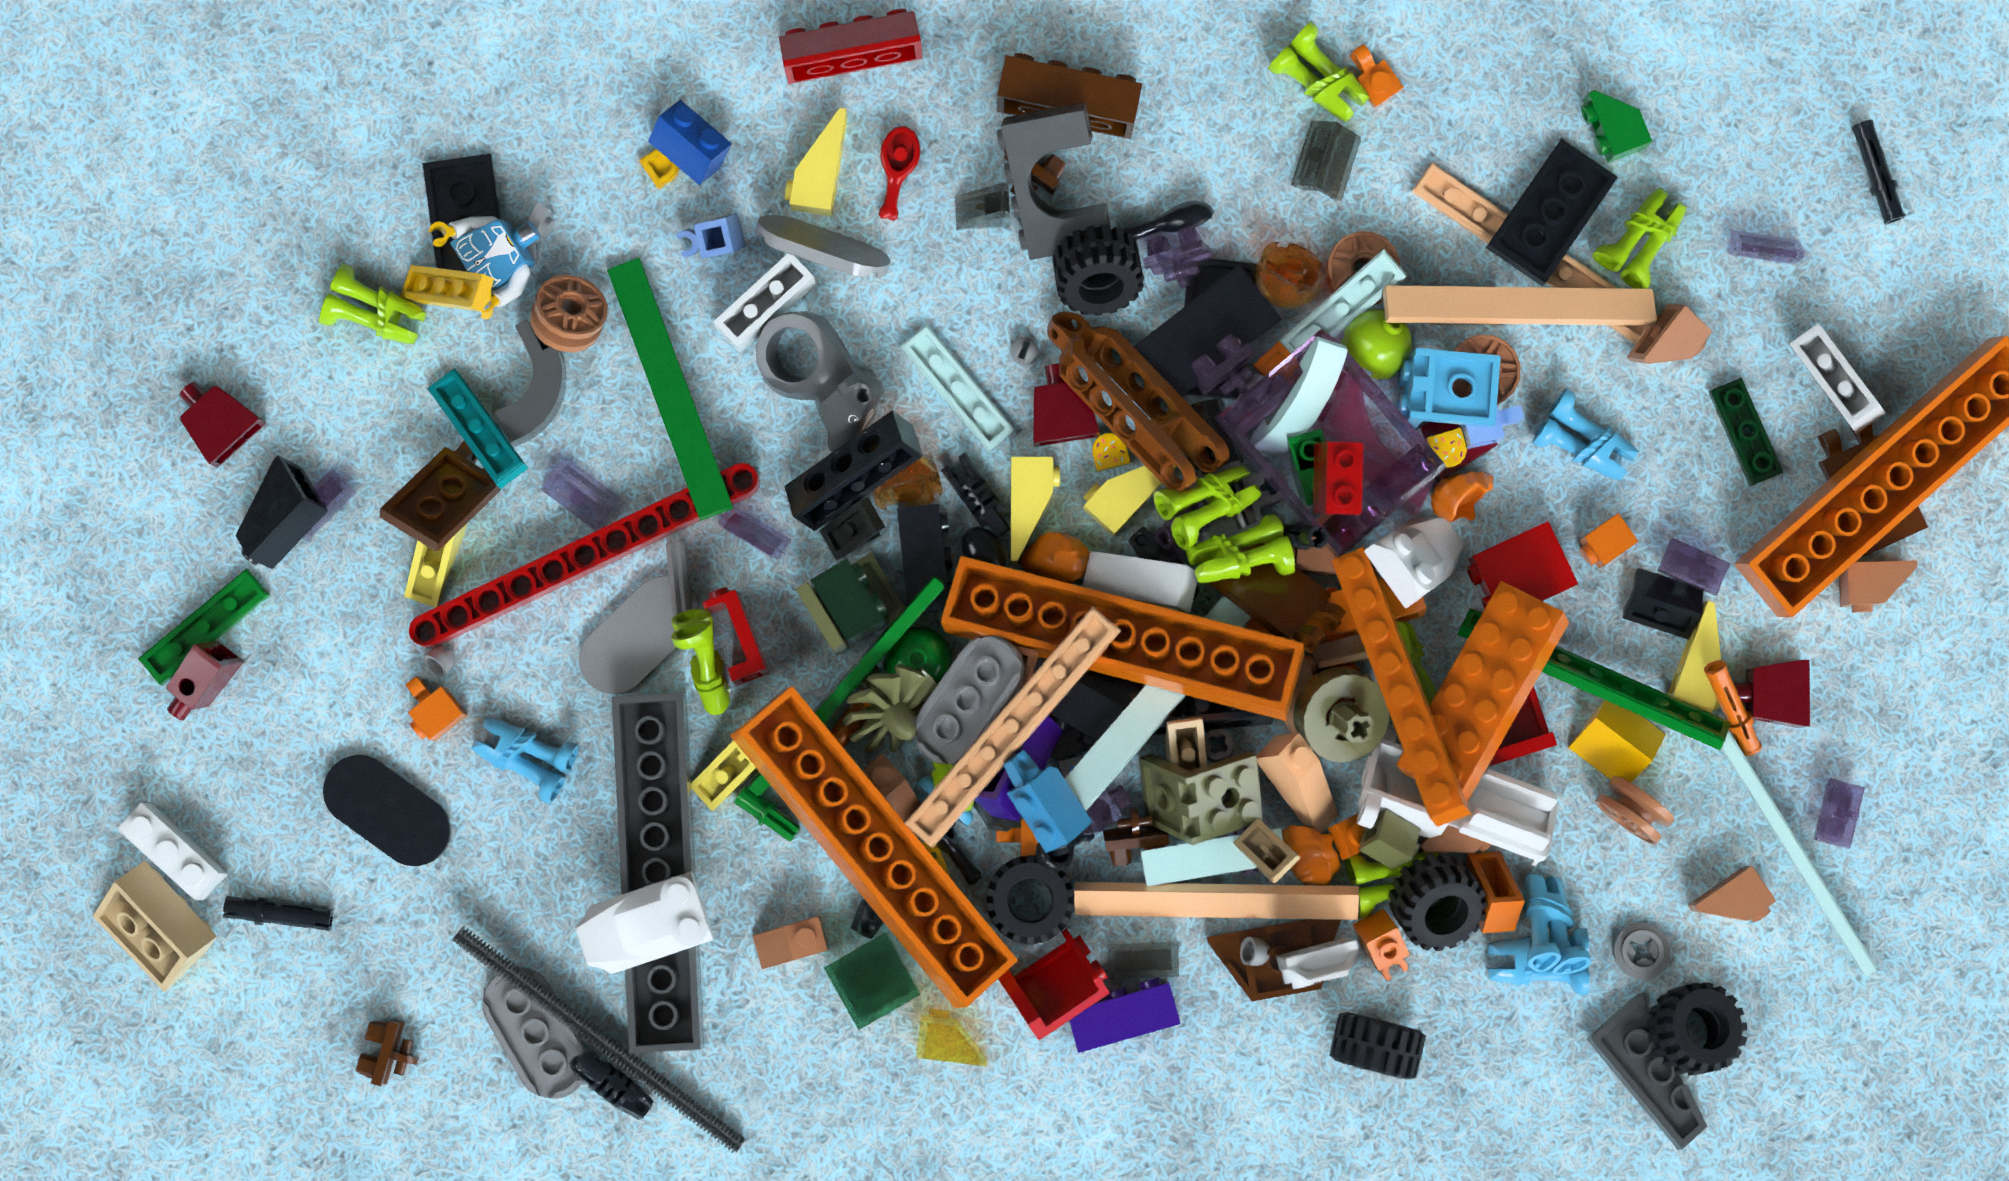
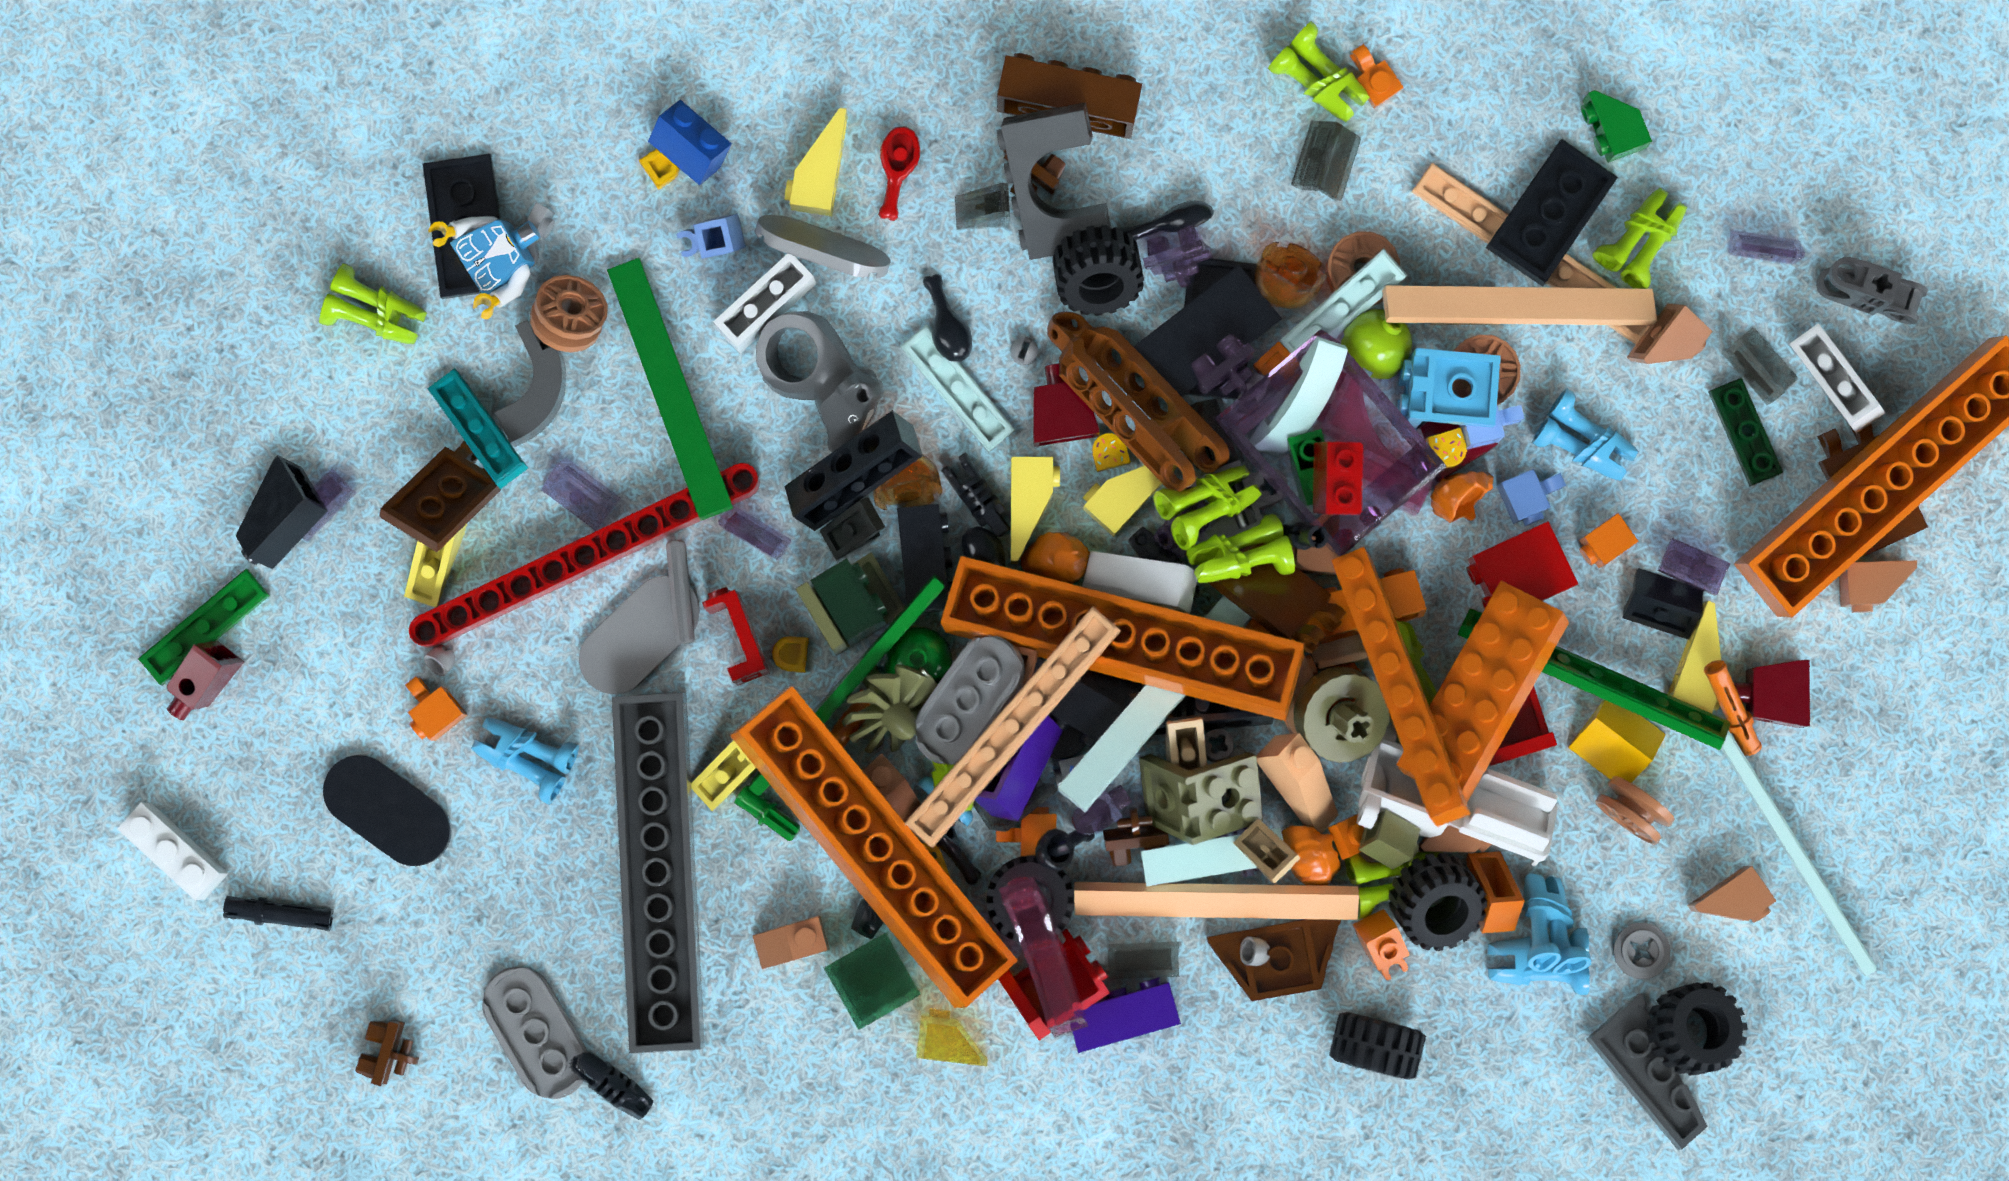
(154, 925): tan slope -> none
(217, 422): dark red torso -> none
(447, 288): yellow plate -> none
(588, 1032): dark grey axle -> none
(644, 925): white slope -> none
(695, 631): lime piece -> none
(791, 653): none -> yellow tile
(850, 46): slope -> none
(949, 332): none -> black piece
(1044, 955): none -> clear pink arch
(1045, 802): dark azure hinge -> none
(1318, 962): white slope -> none
(1417, 556): white slope -> none
(1526, 496): none -> medium blue brick
(1760, 366): none -> clear smoke panel
(1839, 813): clear purple hips -> none
(1880, 294): none -> flat silver piece
(1882, 183): black pin -> none

